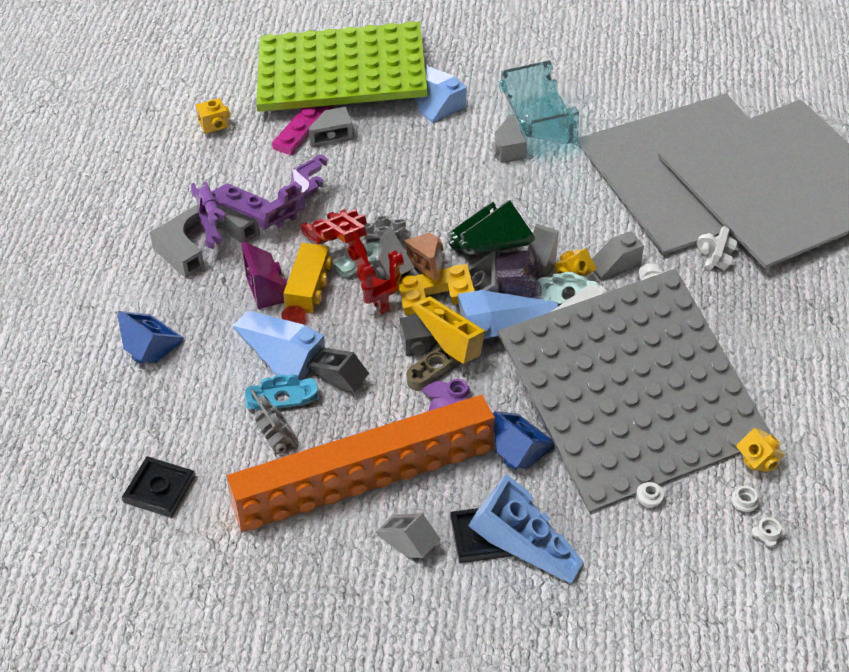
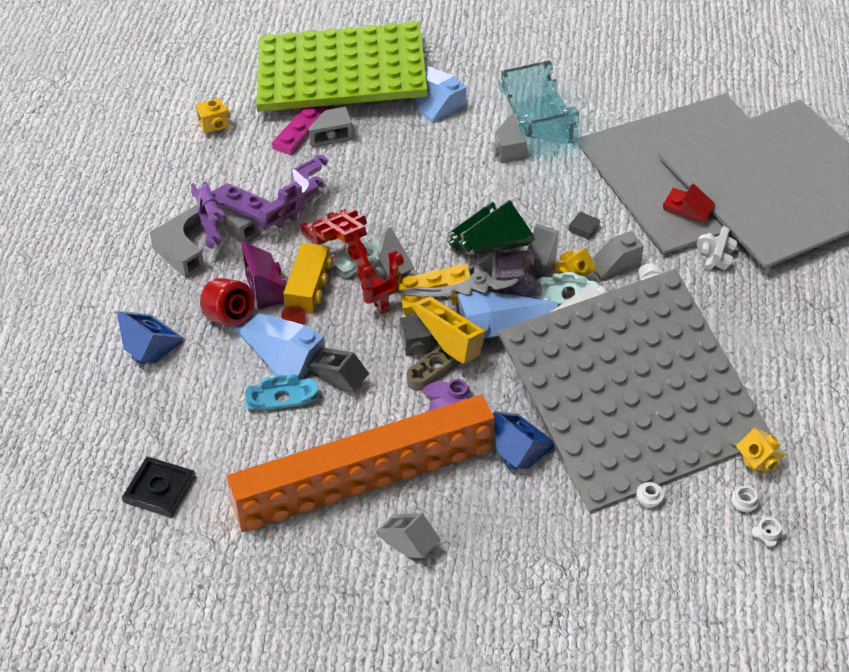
(227, 301): none -> red head
(271, 425): light grey hinge -> none
(377, 228): light grey dish -> none
(426, 254): nougat slope -> none
(468, 543): black tile -> none
(479, 281): none -> light grey piece
(518, 527): light blue wedge -> none
(584, 225): none -> dark grey tile
(690, 204): none -> red slope

